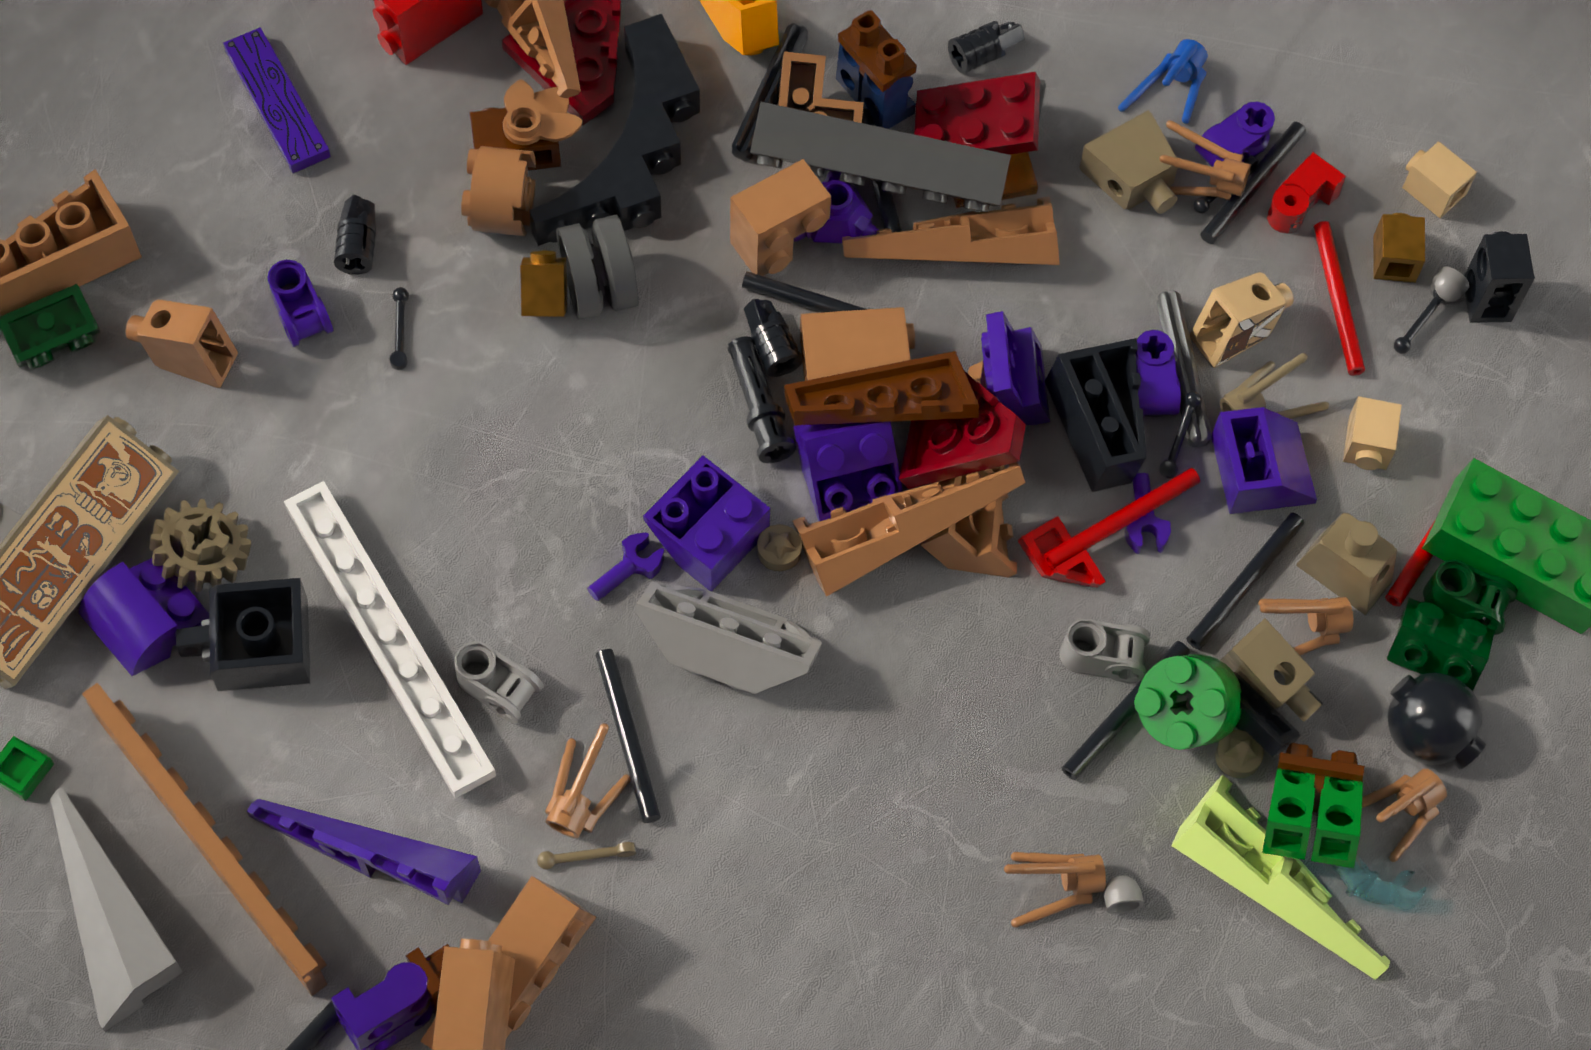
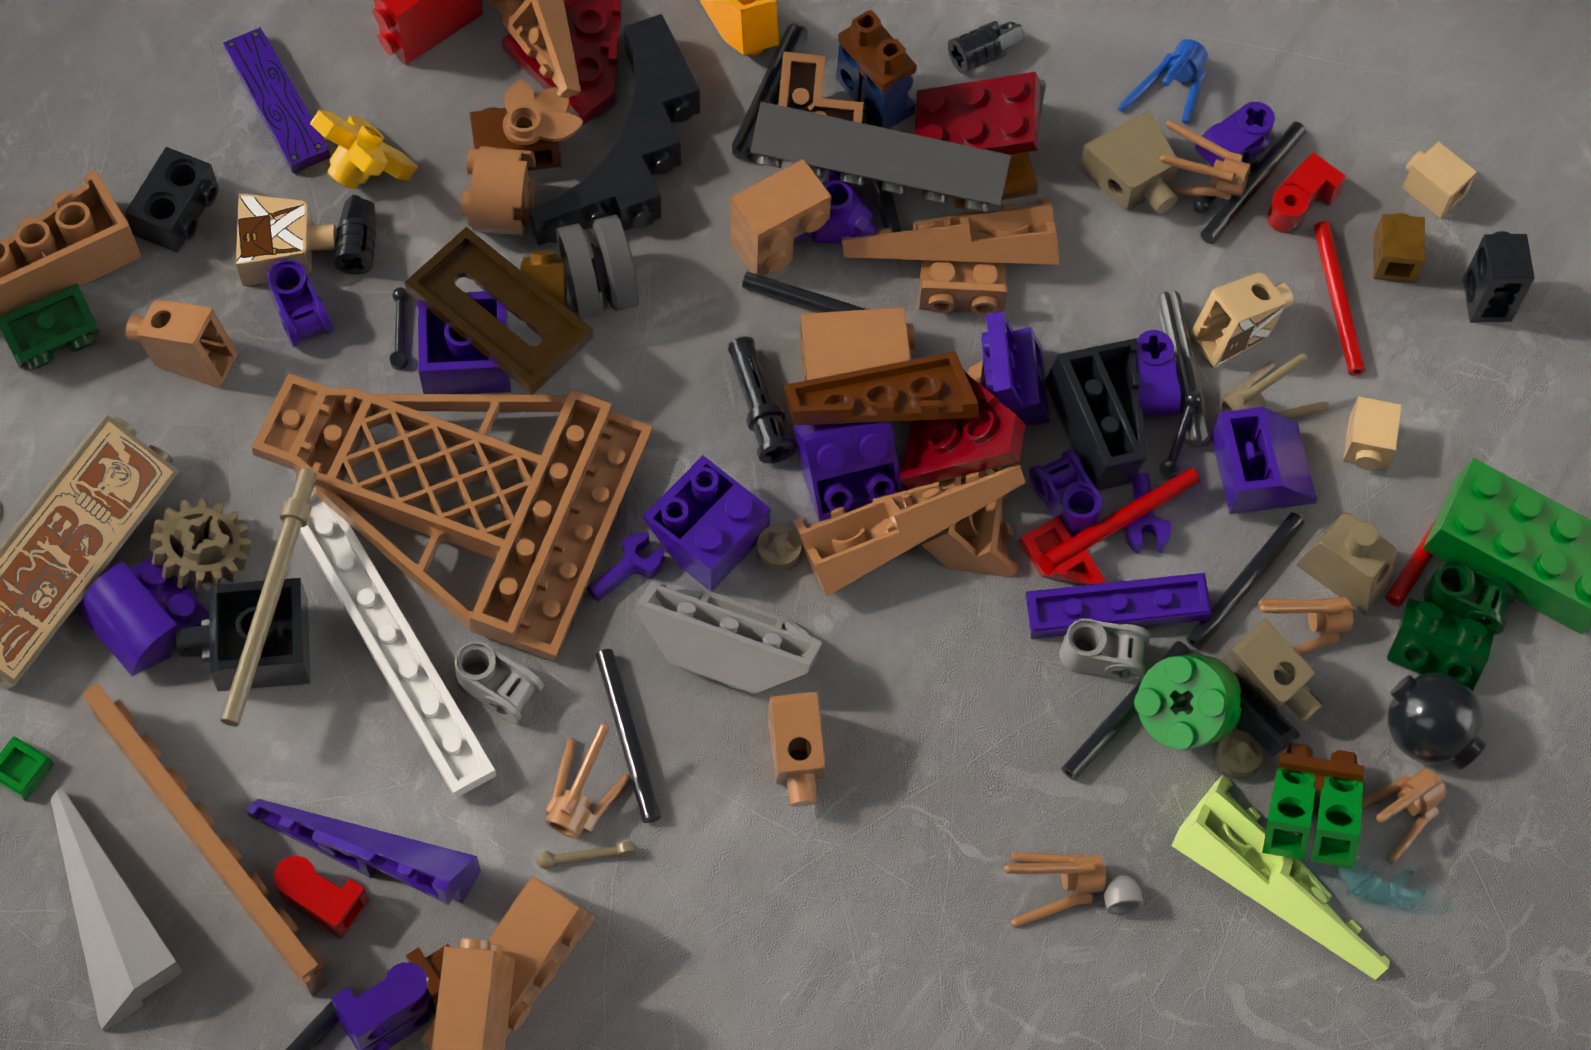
(165, 196): none -> black brick
(276, 231): none -> torso
(294, 516): none -> dark tan bar
(317, 897): none -> red leg
(360, 150): none -> yellow plant
(450, 362): none -> dark purple brick
(473, 258): none -> dark brown piece
(549, 542): none -> medium nougat wing
(772, 338): black hinge -> none
(797, 728): none -> medium nougat torso
(962, 286): none -> medium nougat bracket
(1065, 487): none -> dark purple piece
(1123, 602): none -> dark purple tile
(1446, 288): hinge -> none

